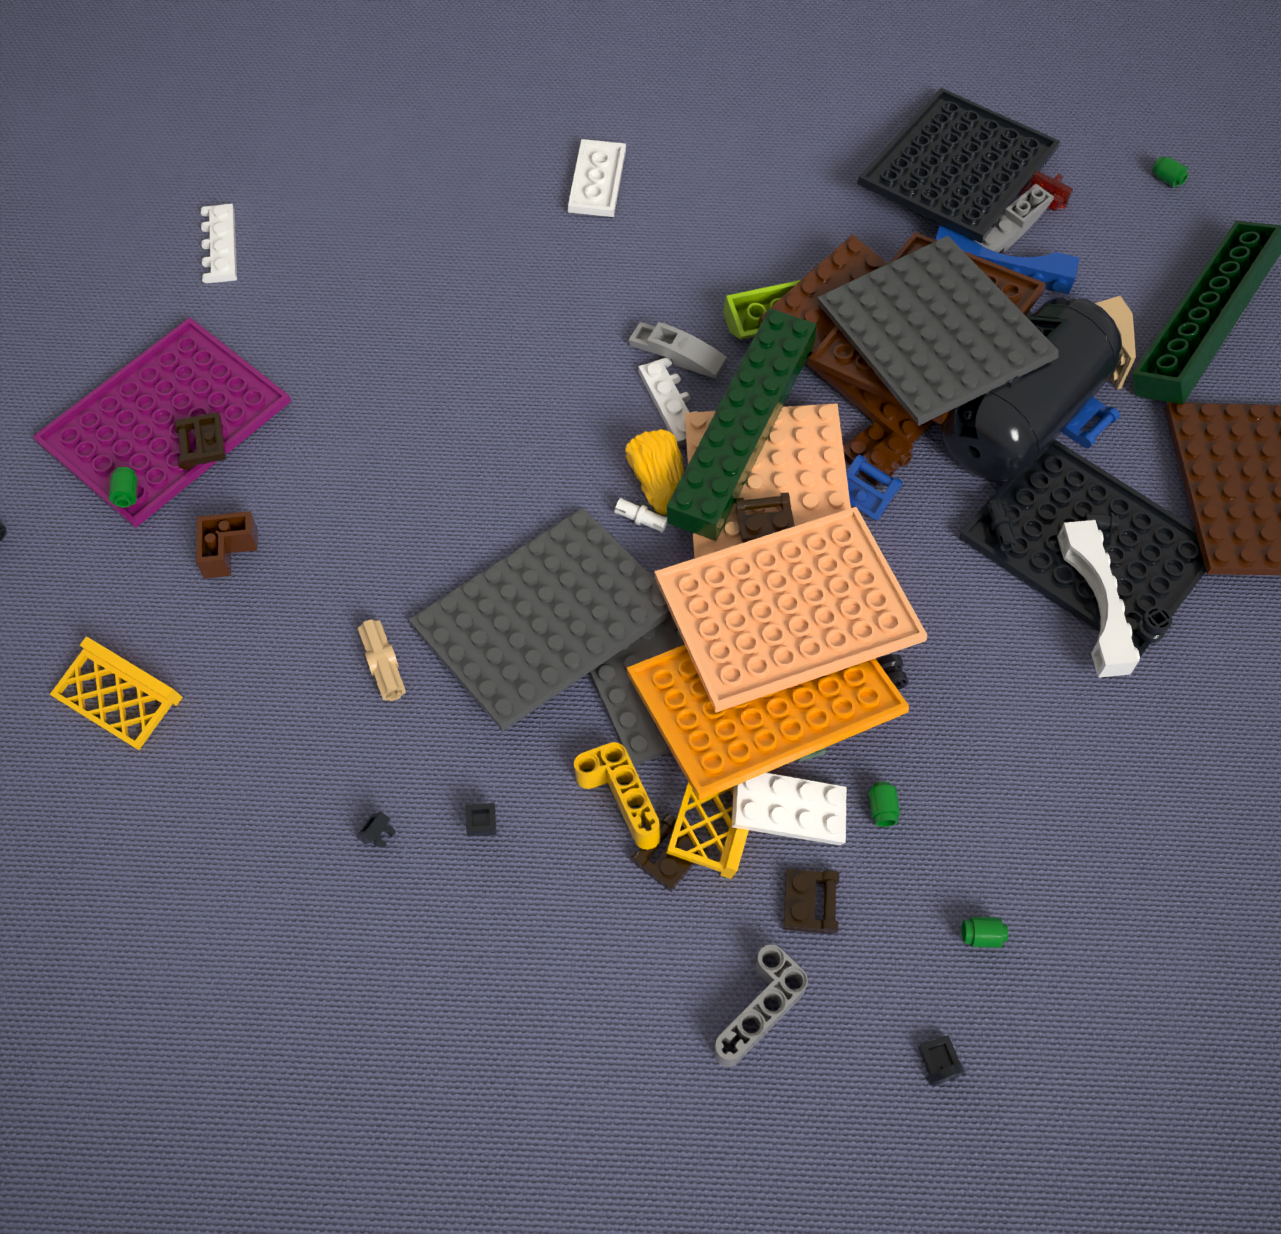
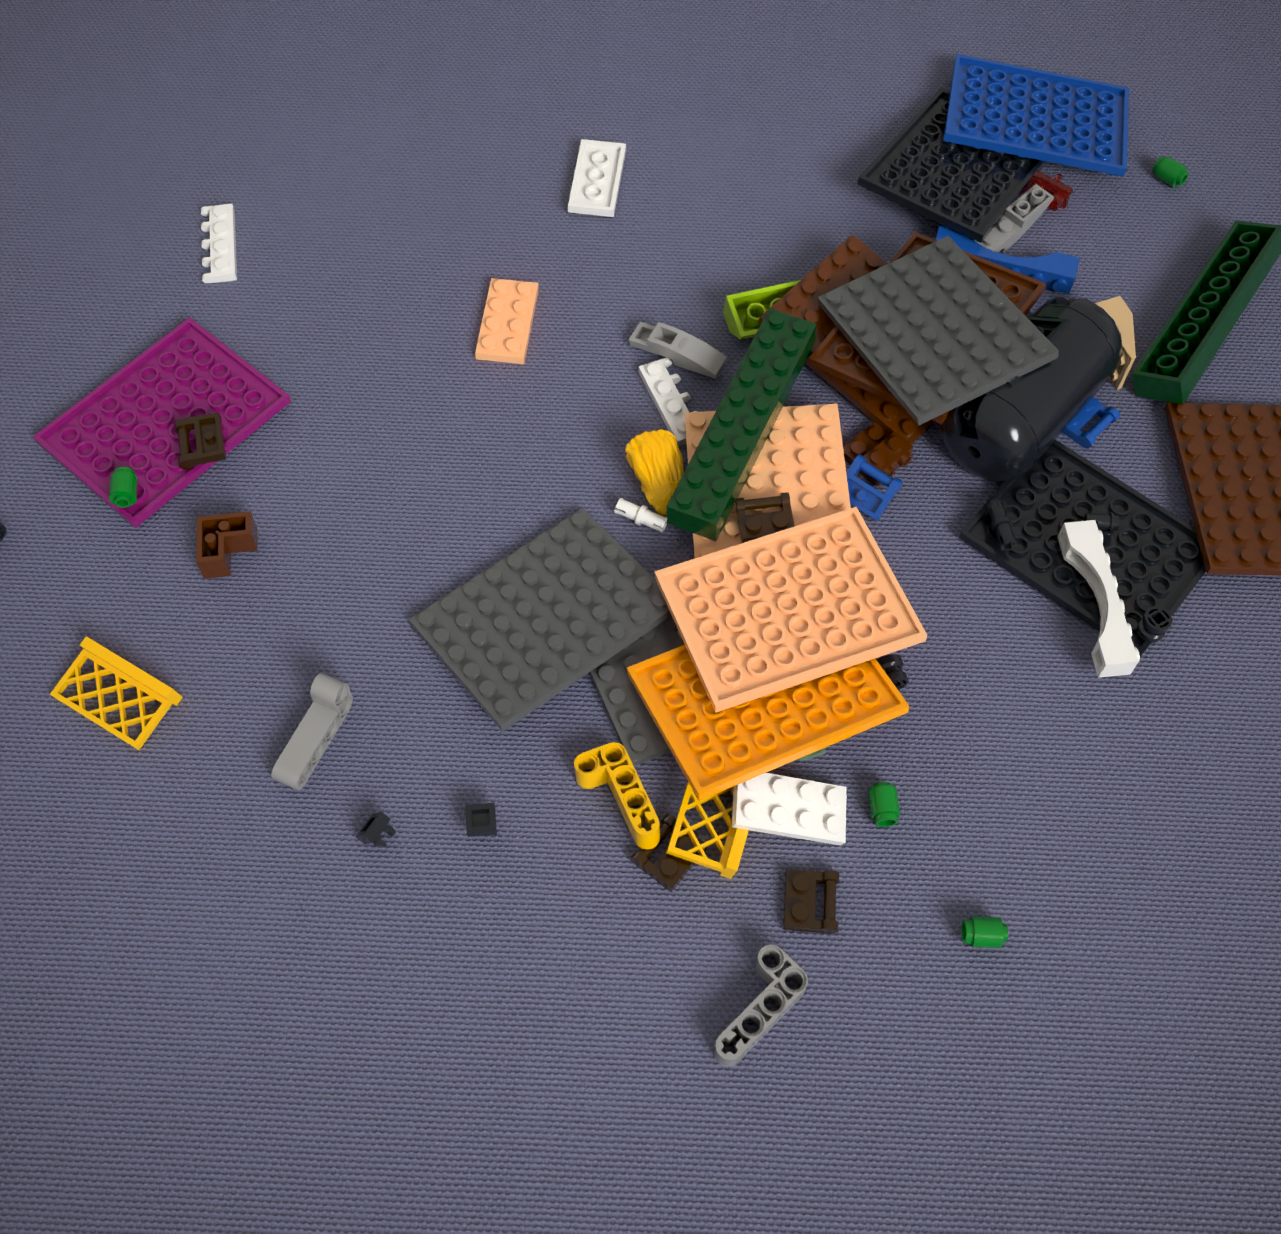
(315, 732): none -> light grey beam
(381, 660): tan piece -> none
(507, 321): none -> light nougat plate
(941, 1060): black tile -> none
(1038, 115): none -> blue plate

